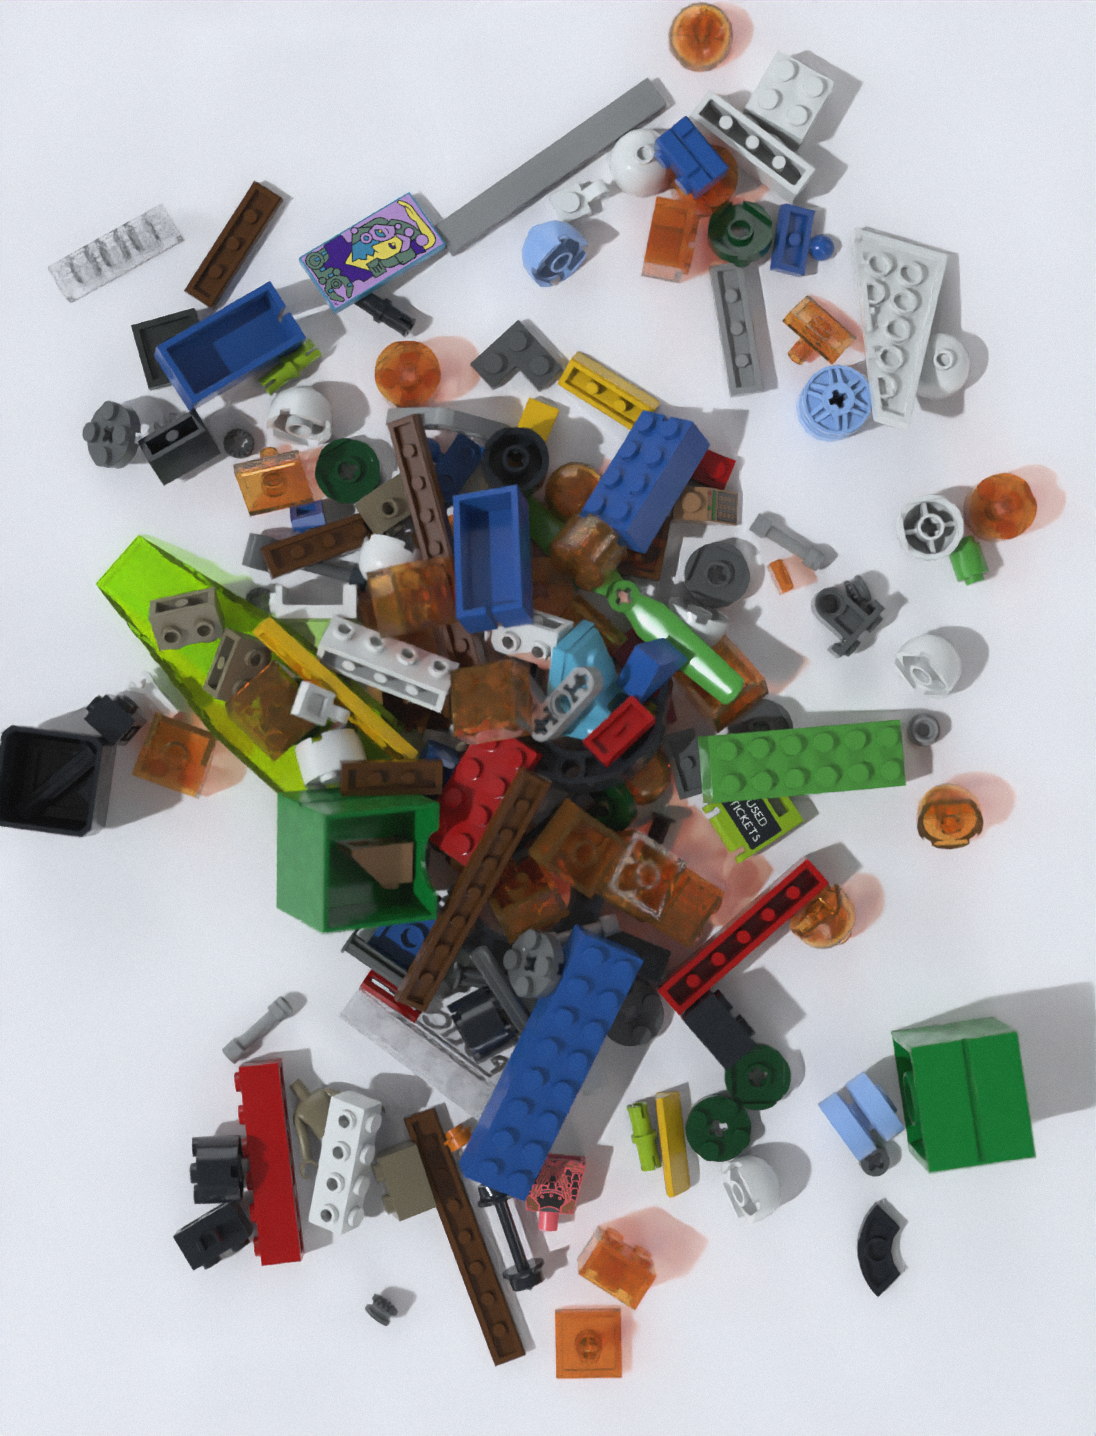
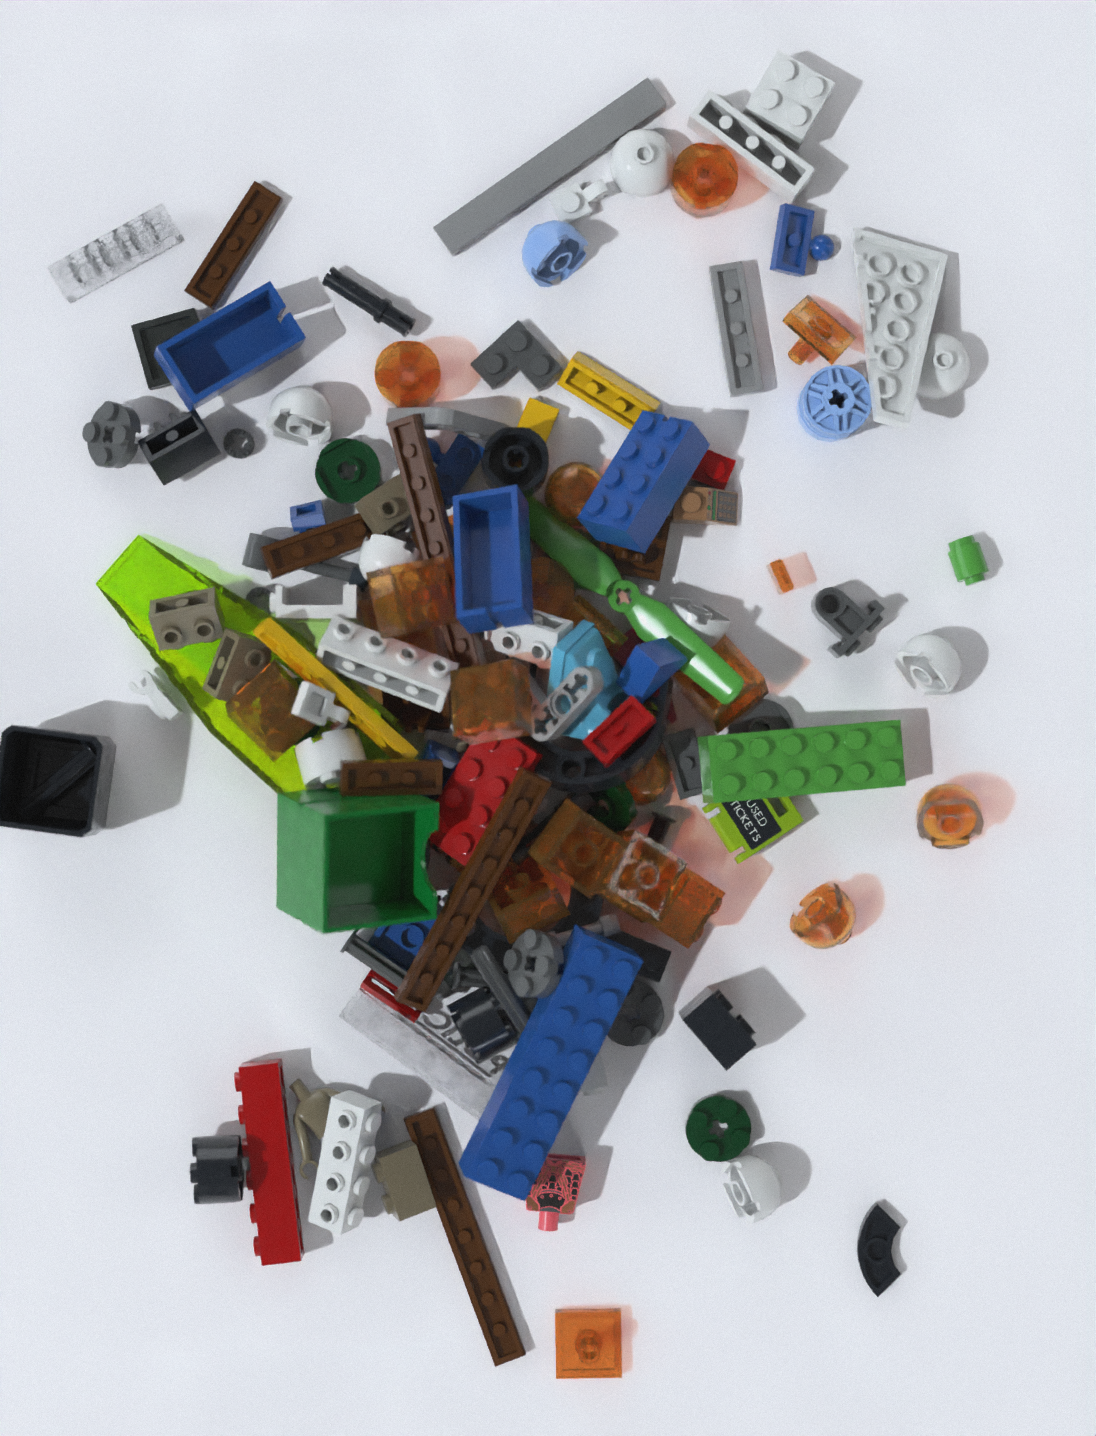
(115, 718): black brick -> none
(175, 756): clear orange slope -> none
(213, 1234): black brick -> none
(238, 1047): light grey bar -> none
(273, 481): clear orange tile -> none
(289, 367): lime pin -> none
(372, 253): tile -> none
(380, 1310): dark grey bush -> none
(381, 859): medium nougat slope -> none
(457, 1137): orange plate -> none
(525, 1272): black piece -> none
(586, 550): clear orange brick -> none
(617, 1266): clear orange brick -> none
(643, 1136): lime pin -> none
(668, 240): clear orange brick -> none
(672, 1143): yellow slope -> none
(690, 158): blue brick -> none
(700, 36): clear orange cylinder -> none
(734, 568): dark grey plate -> none
(741, 935): red brick -> none
(745, 249): dark green plate -> none
(770, 1088): dark green plate -> none
(810, 557): light grey bar -> none
(858, 590): dark grey bush -> none
(868, 1111): light blue wheel -> none
(876, 1170): dark grey bush -> none
(929, 527): white cylinder -> none
(933, 730): light grey plate -> none
(963, 1094): green piece -> none
(1015, 499): clear orange brick -> none

